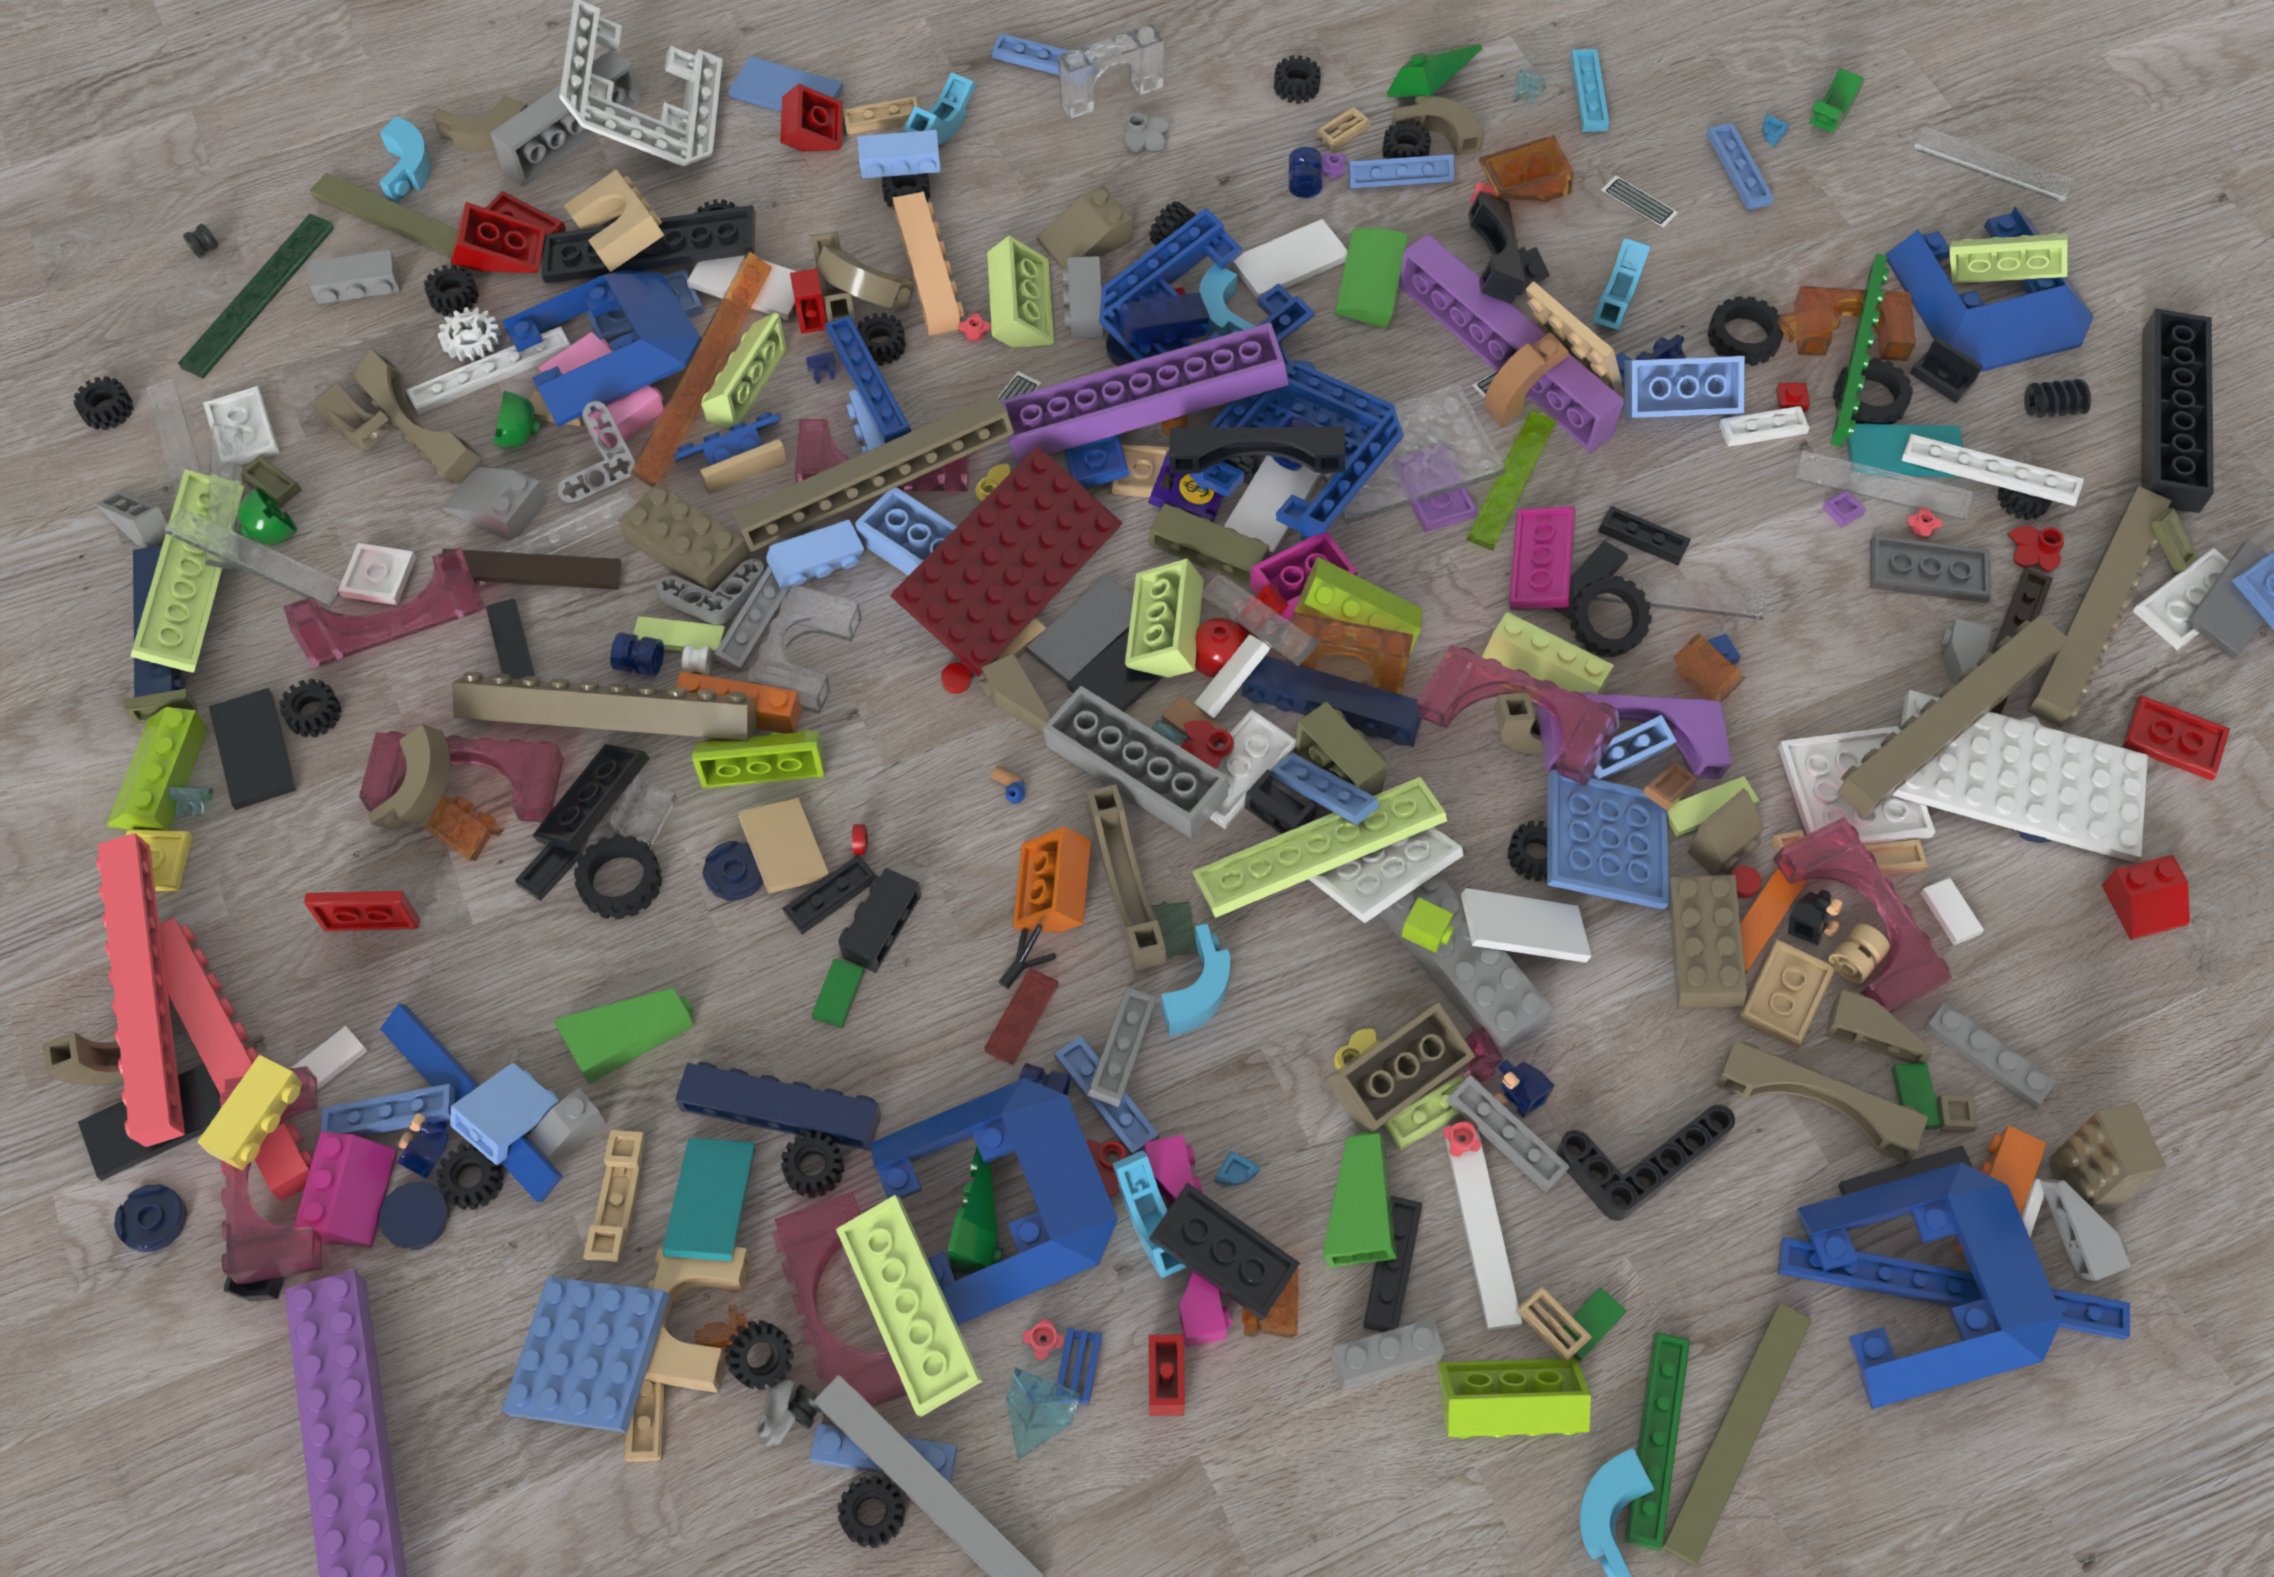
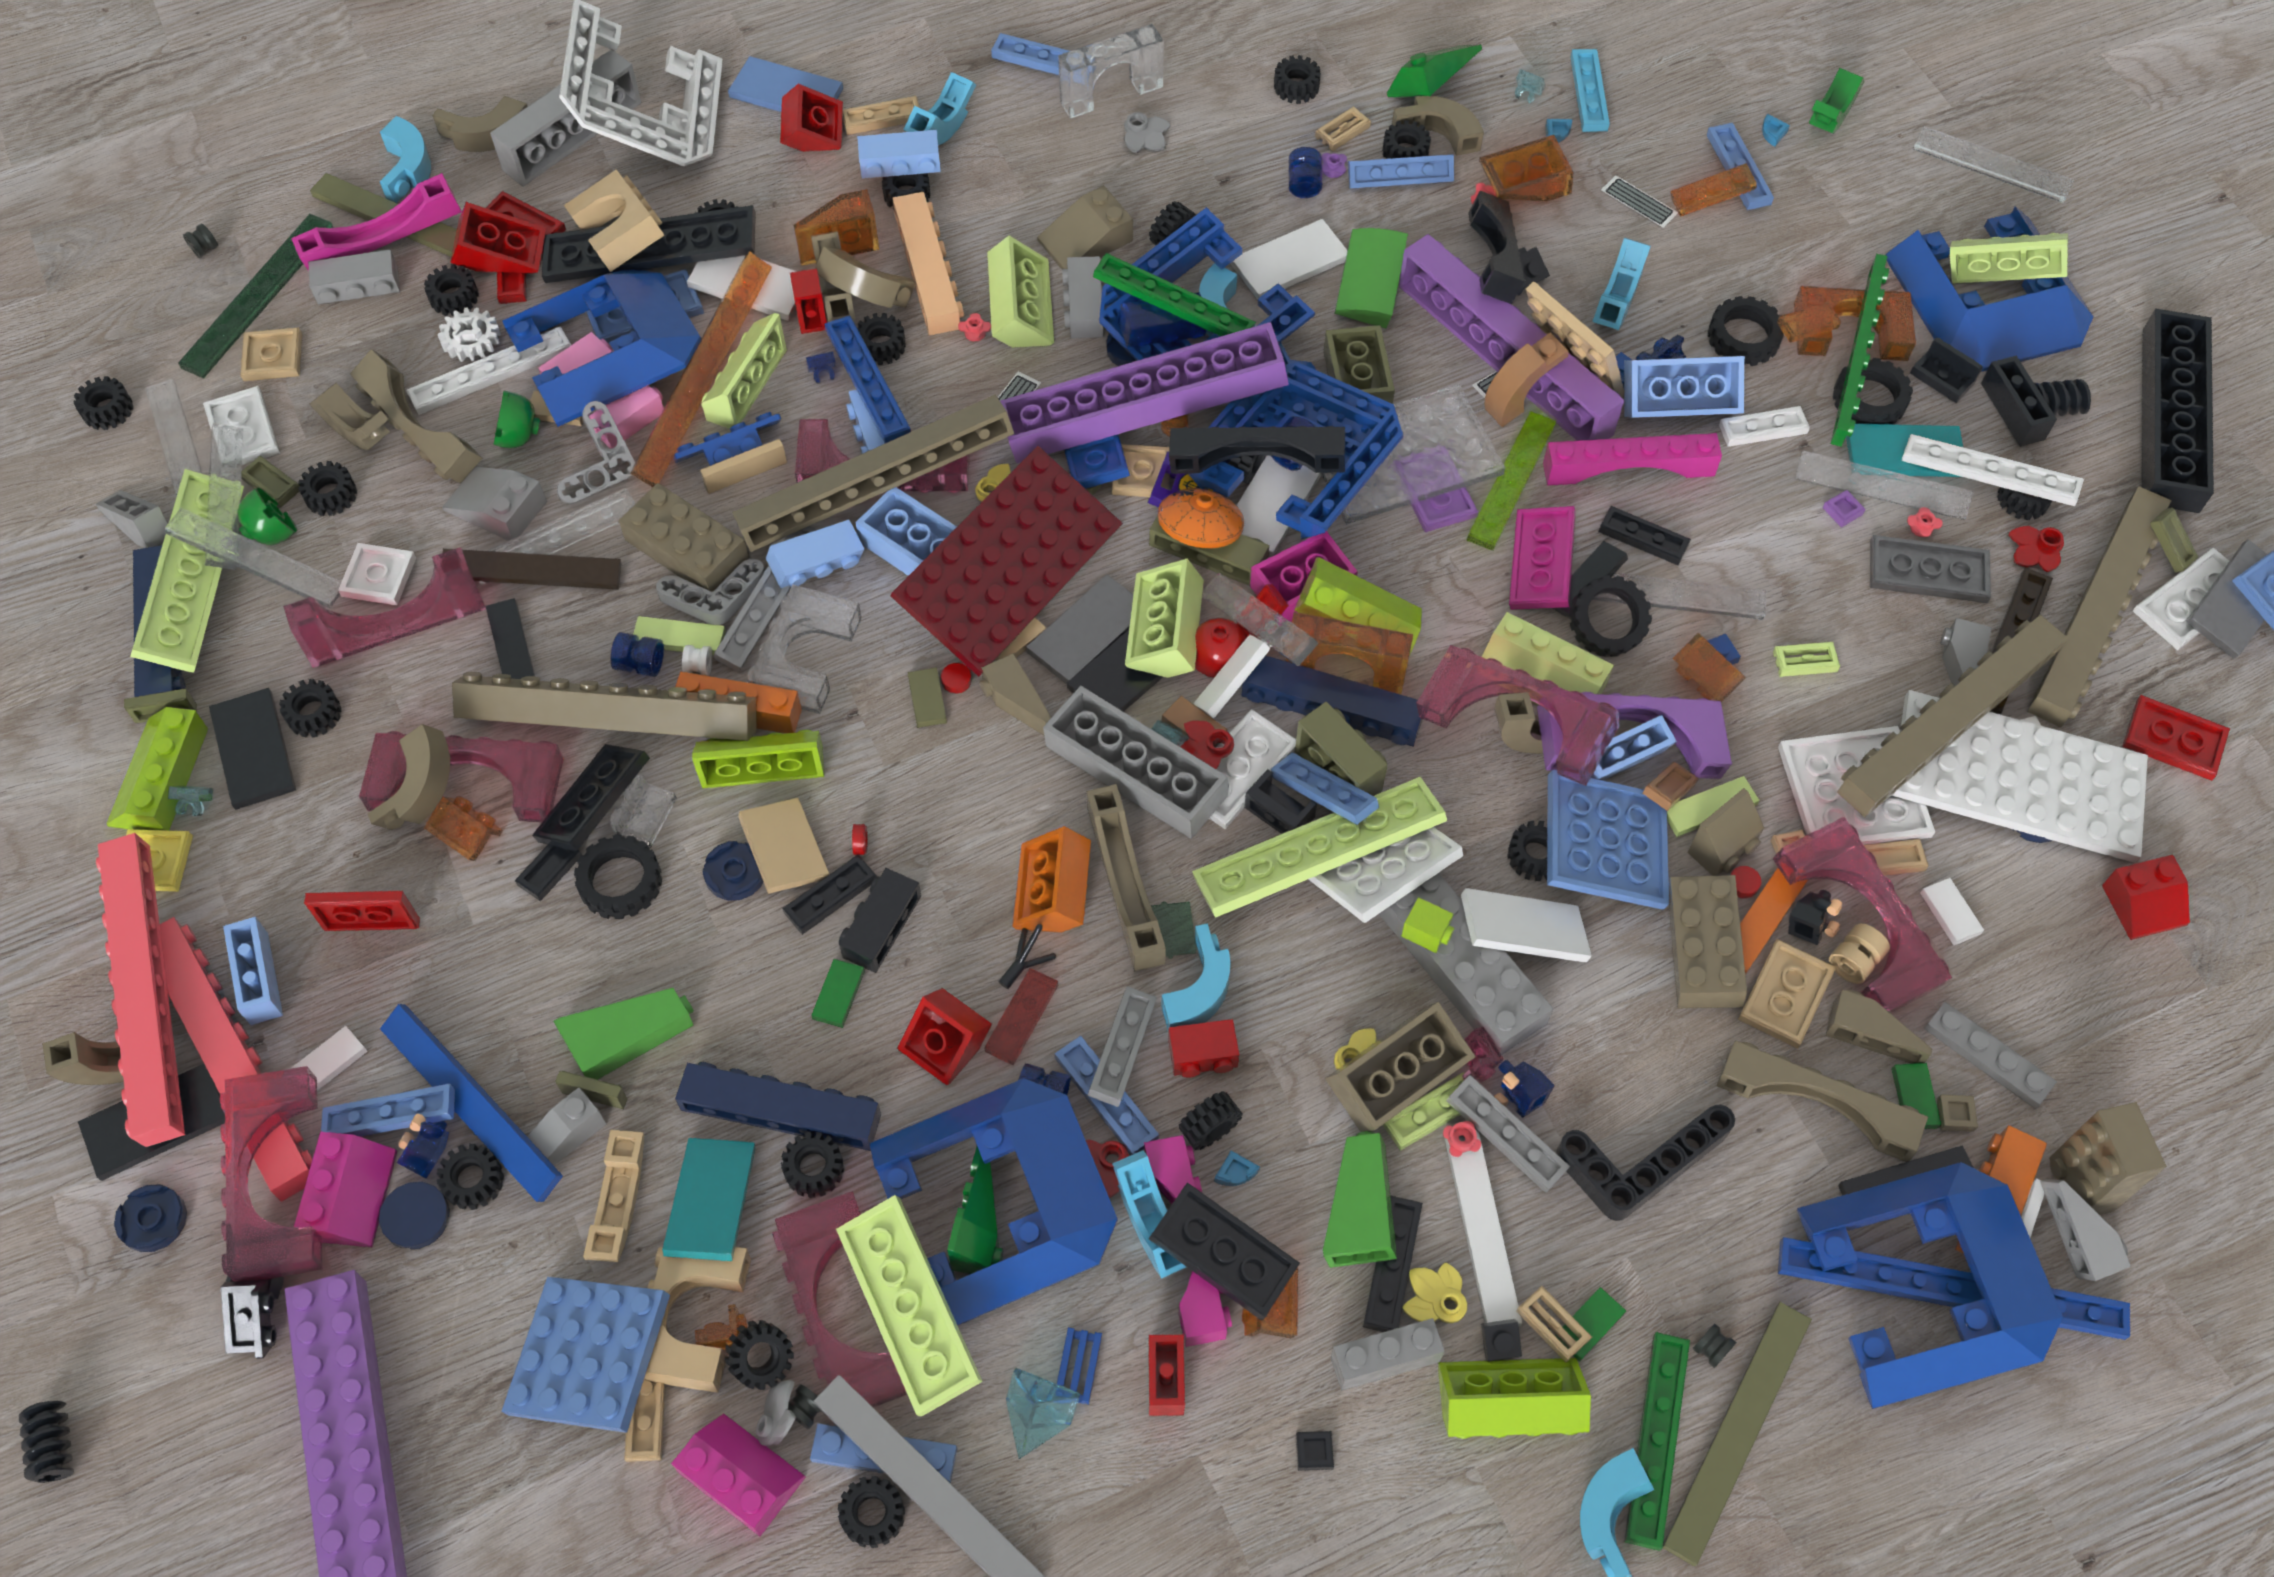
(42, 1442): none -> black piece
(247, 1317): none -> bracket
(251, 1113): light yellow brick -> none
(252, 971): none -> light blue brick
(271, 354): none -> tan tile
(324, 476): none -> black tyre
(424, 206): none -> dark pink arch
(501, 1111): light blue panel -> none
(511, 287): none -> red tile
(594, 1089): none -> olive tile
(738, 1472): none -> dark pink slope
(850, 216): none -> clear orange slope
(927, 697): none -> olive tile
(943, 1035): none -> red slope
(1013, 784): arm -> none
(1043, 1329): coral plate -> none
(1170, 297): none -> green tile
(1201, 518): none -> orange dish
(1203, 1048): none -> red brick
(1210, 1120): none -> black tyre
(1314, 1450): none -> black tile
(1360, 360): none -> olive brick
(1432, 1291): none -> light yellow plate
(1501, 1339): none -> black plate
(1559, 128): none -> dark azure tile
(1684, 454): none -> dark pink arch
(1713, 189): none -> clear orange plate
(1714, 1345): none -> pearl dark grey wheel
(1792, 395): red plate -> none
(1807, 663): none -> yellowish green tile
(2018, 401): none -> black brick

